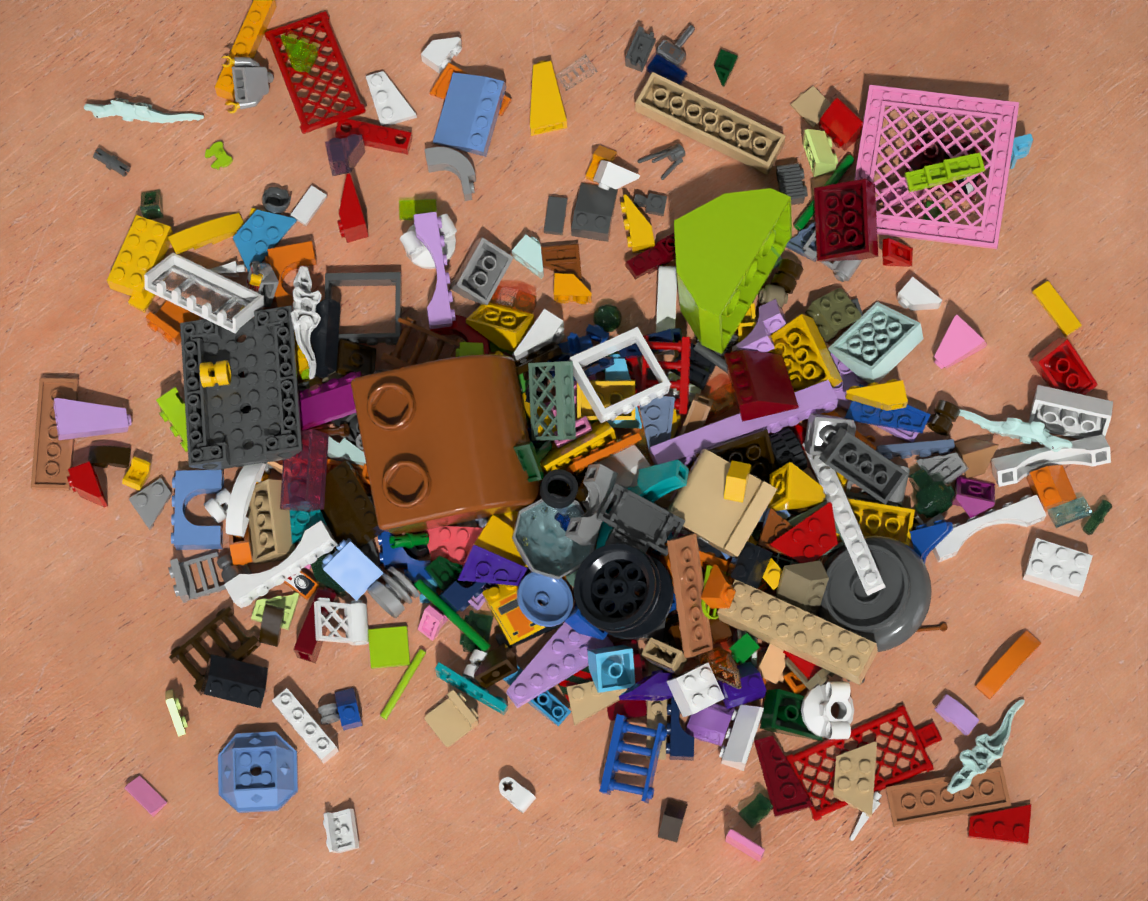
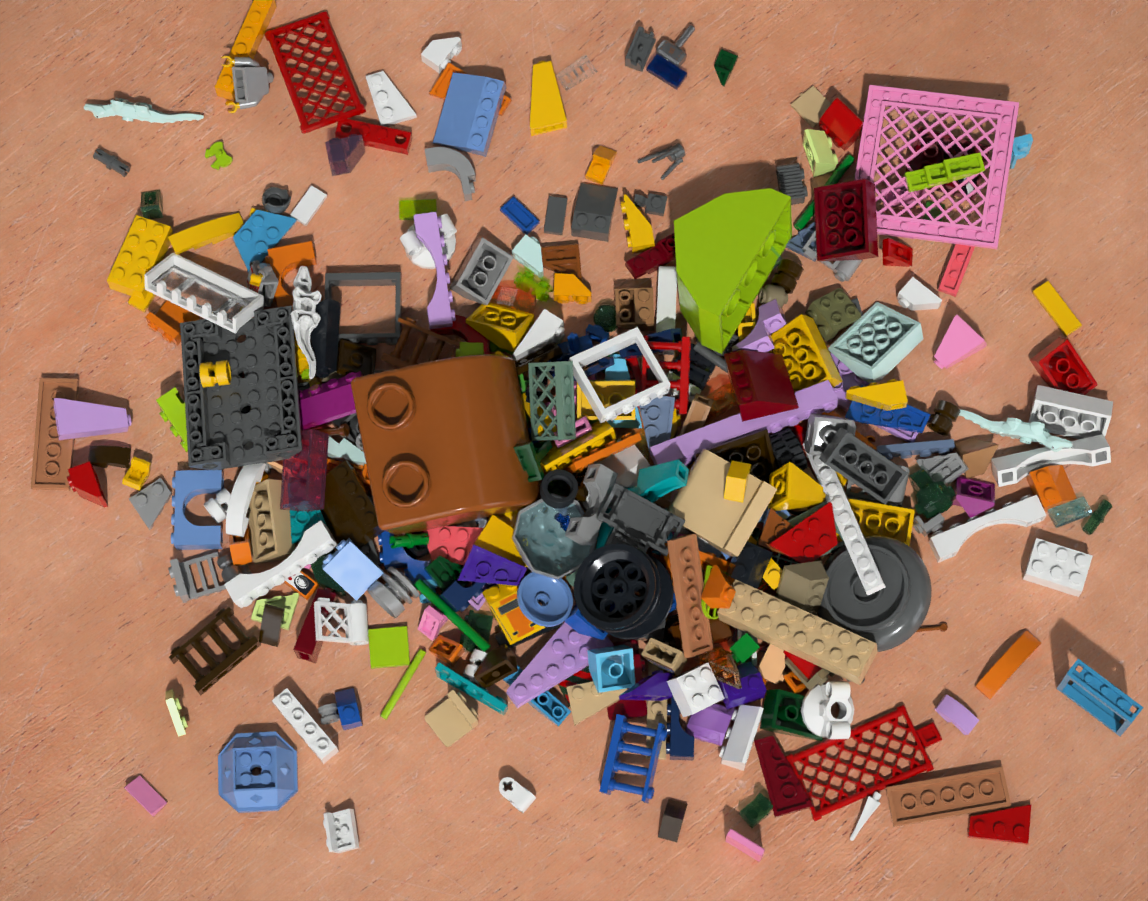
(229, 269): white piece -> none
(235, 681): black slope -> none
(300, 54): clear neon green slope -> none
(351, 221): red slope -> none
(447, 650): none -> orange slope
(519, 215): none -> blue tile
(527, 281): none -> clear neon green hinge
(613, 176): white slope -> none
(635, 308): none -> medium nougat slope
(710, 123): tan brick -> none
(856, 777): tan wing -> none
(927, 538): blue arch -> none
(956, 269): none -> coral plate
(984, 753): light aqua animal -> none
(1099, 697): none -> dark azure window

